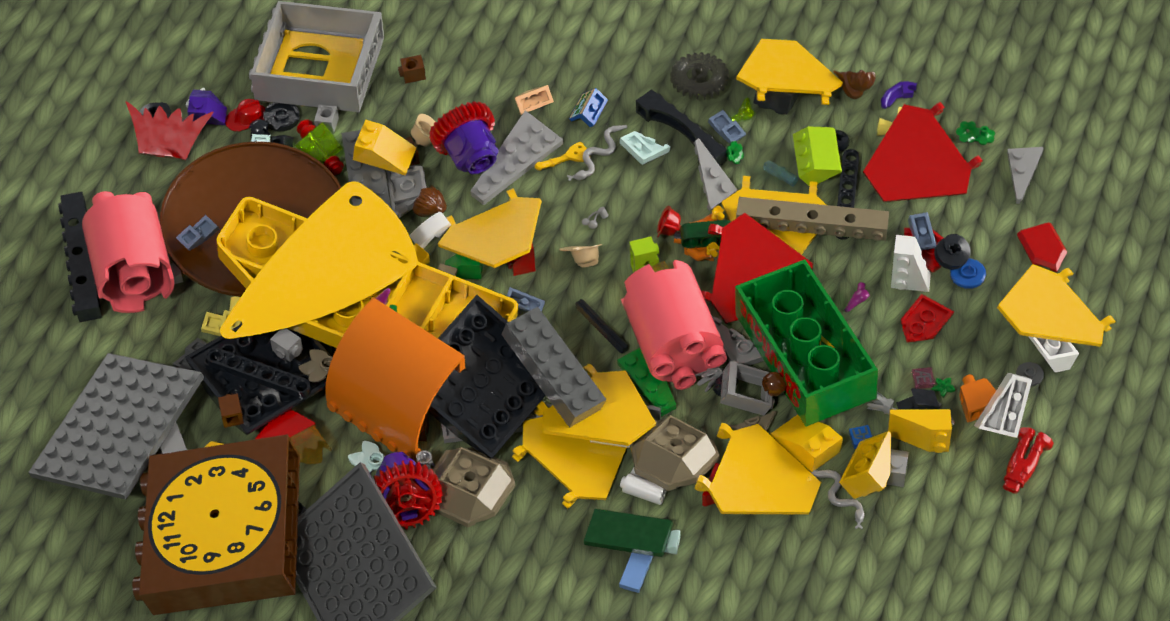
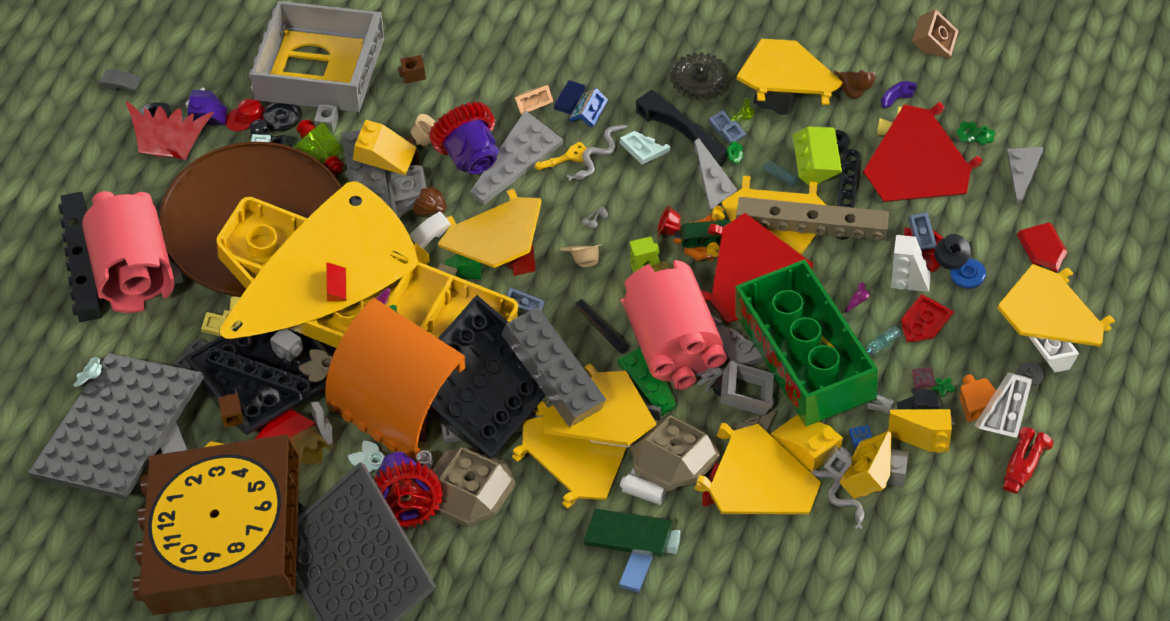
(92, 371): none -> light aqua plate
(119, 79): none -> dark grey slope
(198, 234): sand blue slope -> none
(322, 423): none -> light grey slope
(335, 282): none -> red slope
(569, 97): none -> clear blue tile
(773, 384): reddish brown piece -> none
(838, 461): none -> light grey brick
(883, 340): none -> clear light blue axle
(935, 34): none -> medium nougat slope

